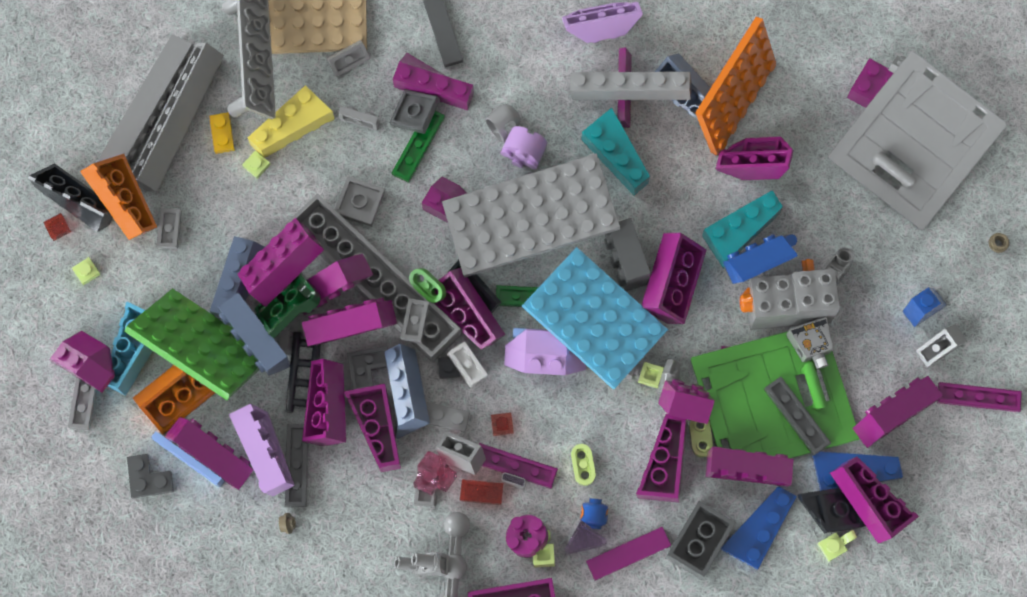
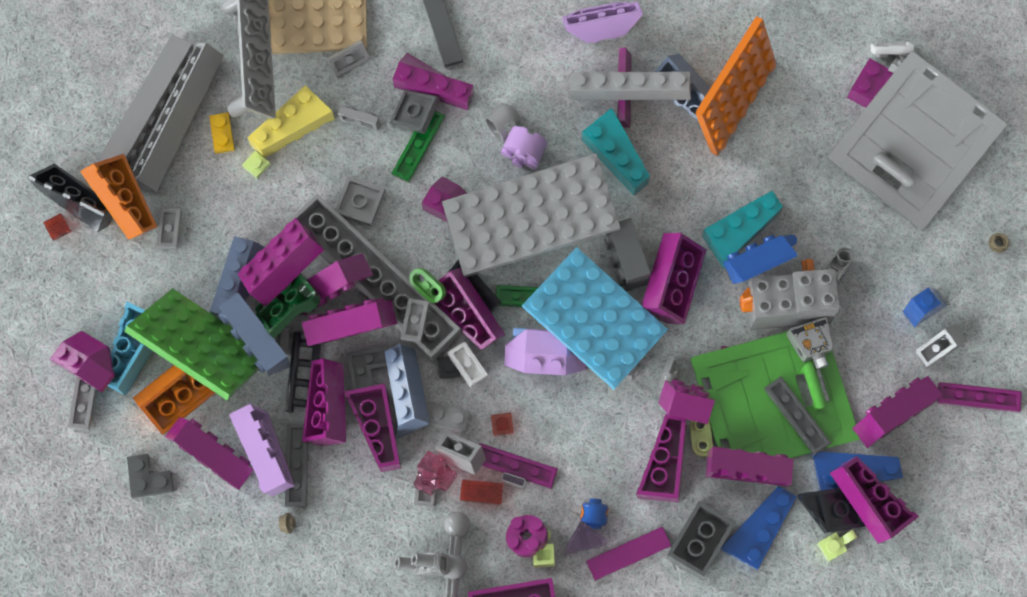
(86, 271): yellowish green plate -> none
(186, 458): light blue tile -> none
(583, 465): yellowish green plate -> none
(650, 375): yellowish green plate -> none
(756, 158): magenta wedge -> none
(899, 48): none -> white plate

